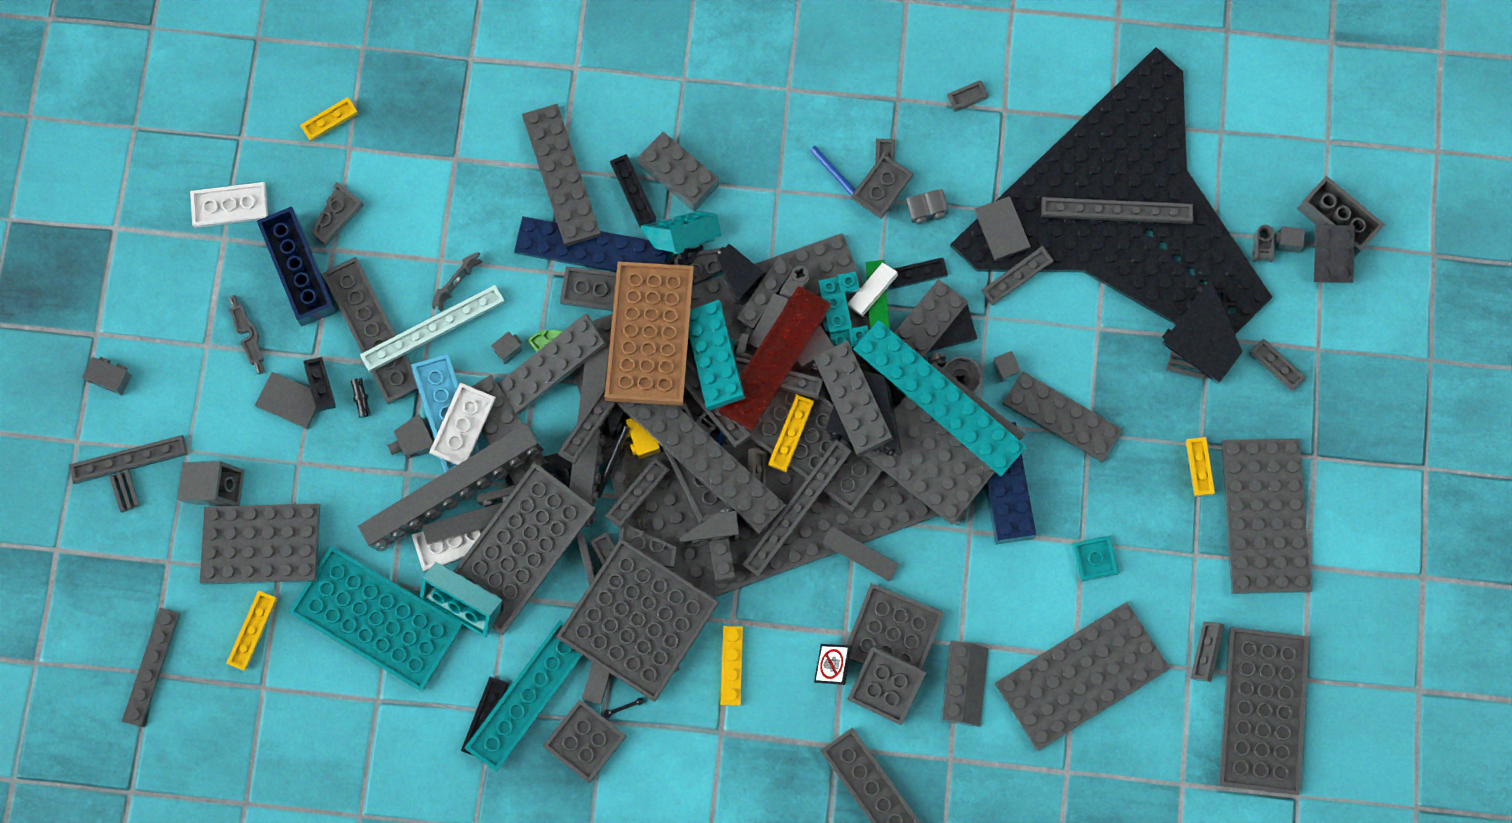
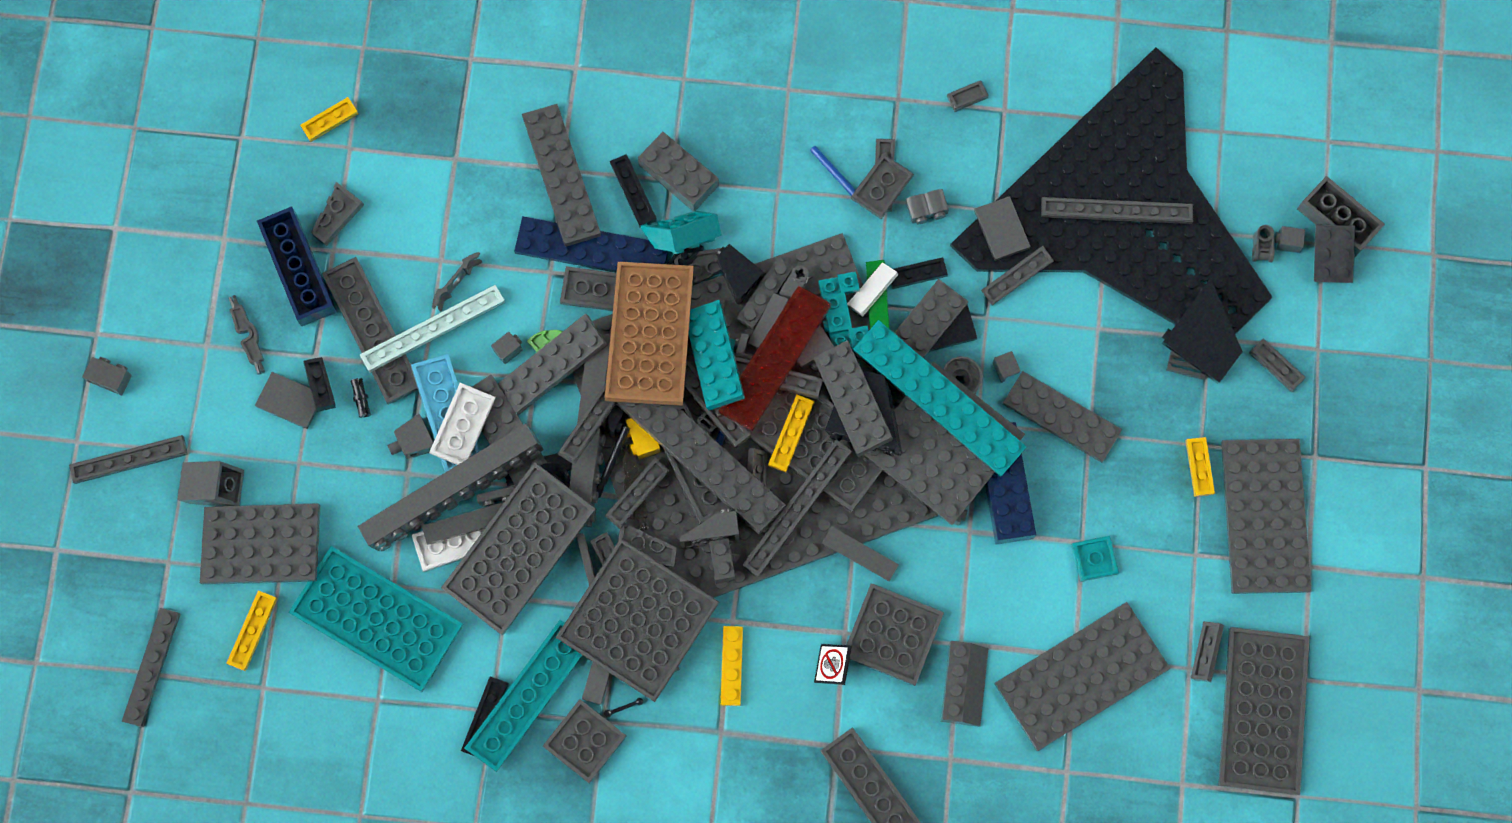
(119, 476): dark grey tile -> none
(229, 205): white tile -> none
(460, 599): teal slope -> none
(886, 685): dark grey plate -> none
(938, 358): dark grey plate -> none

